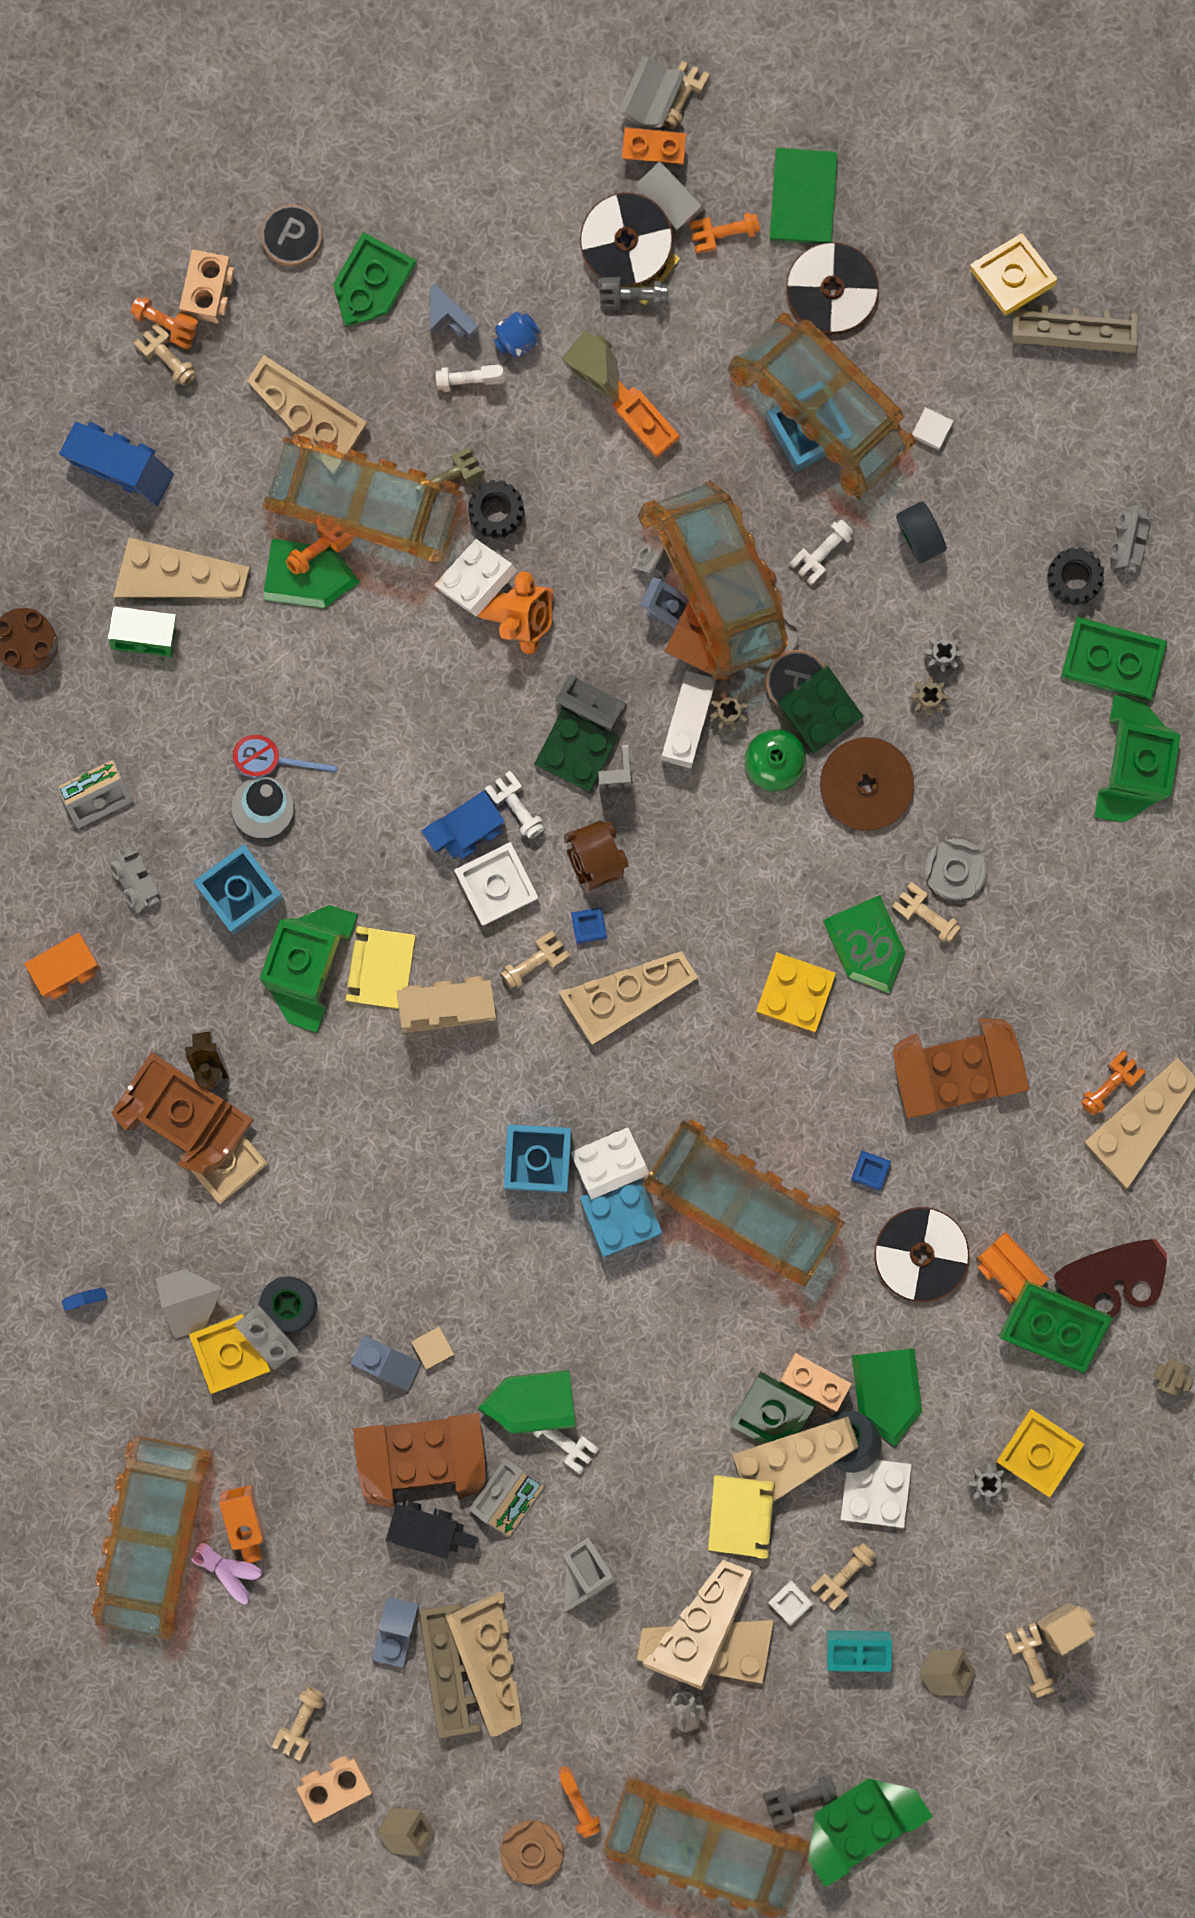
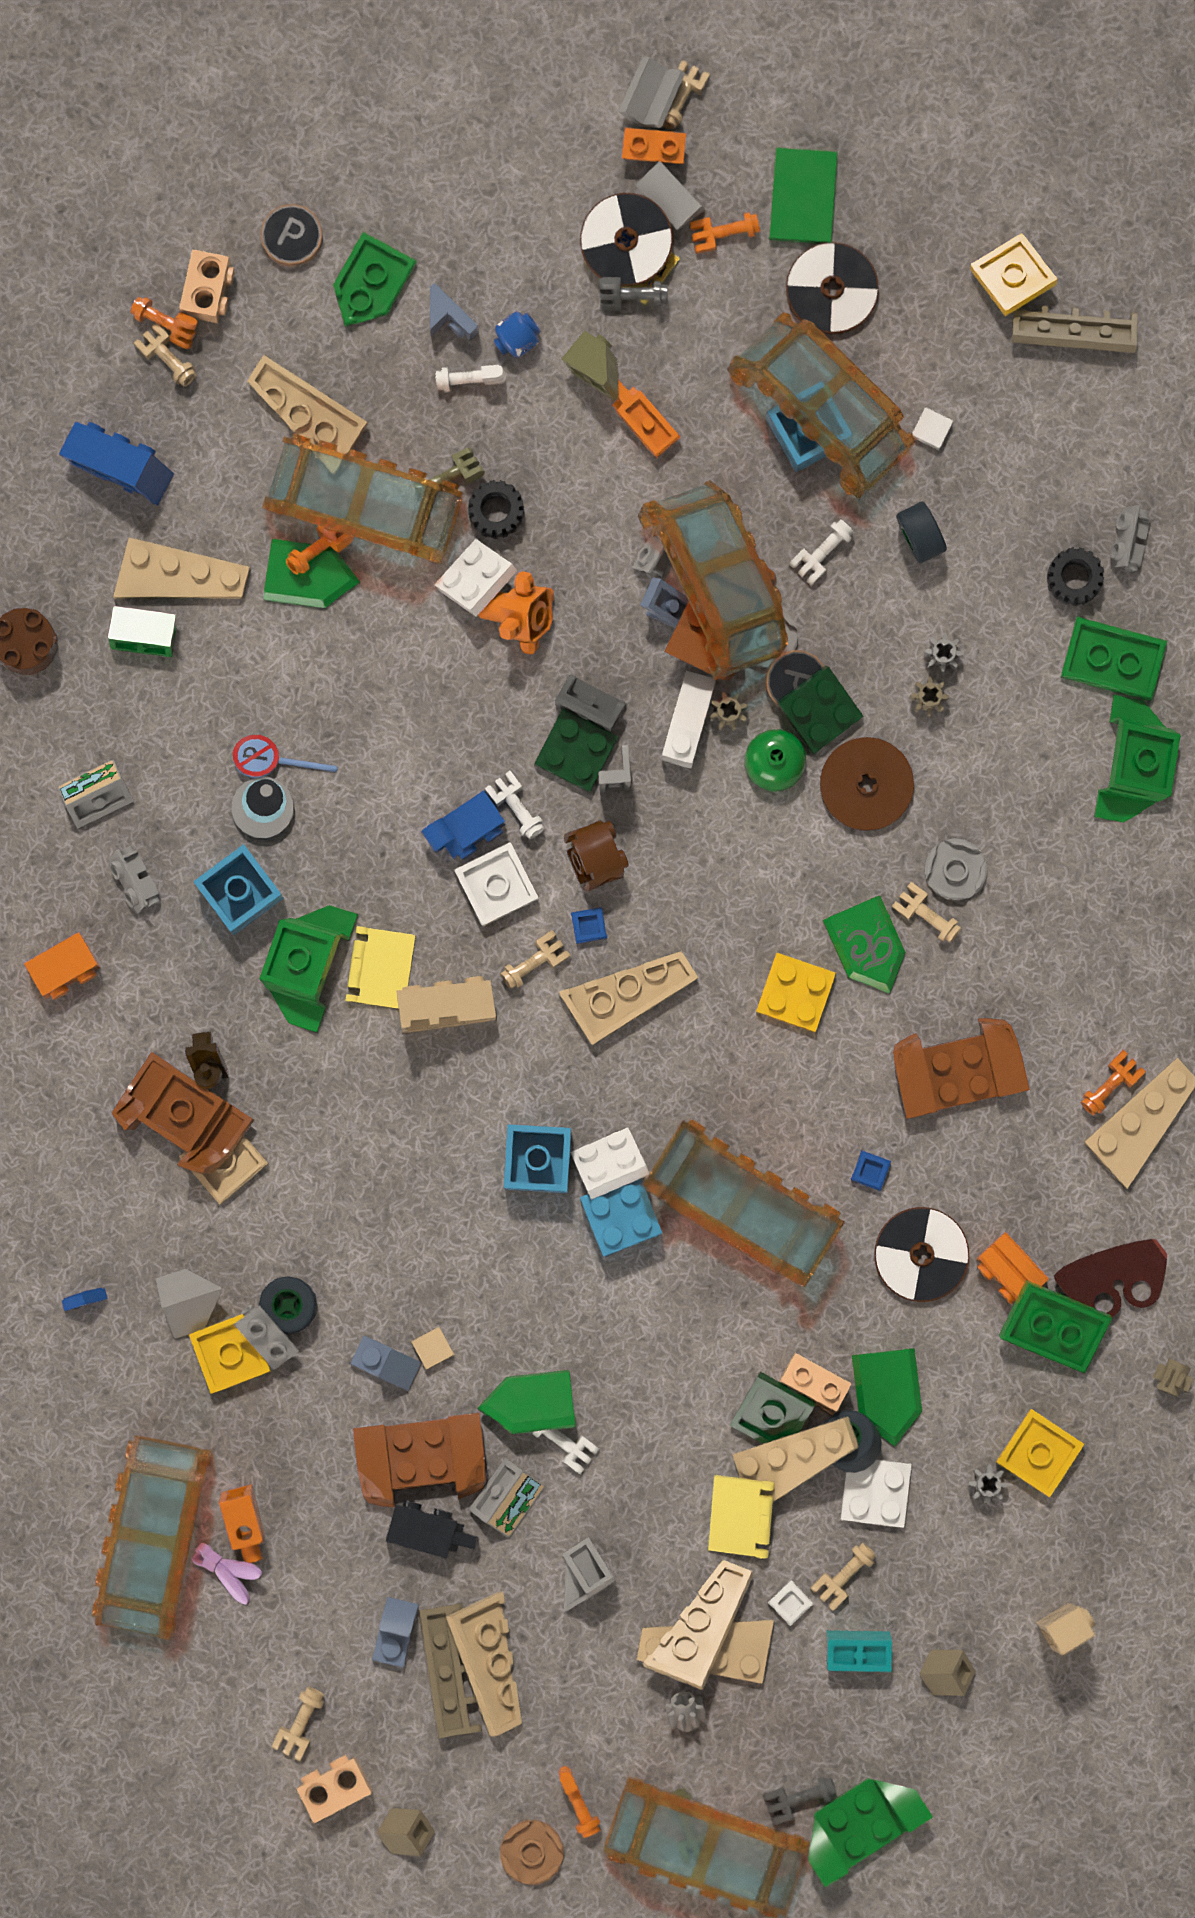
(1026, 1646): tan hinge -> none

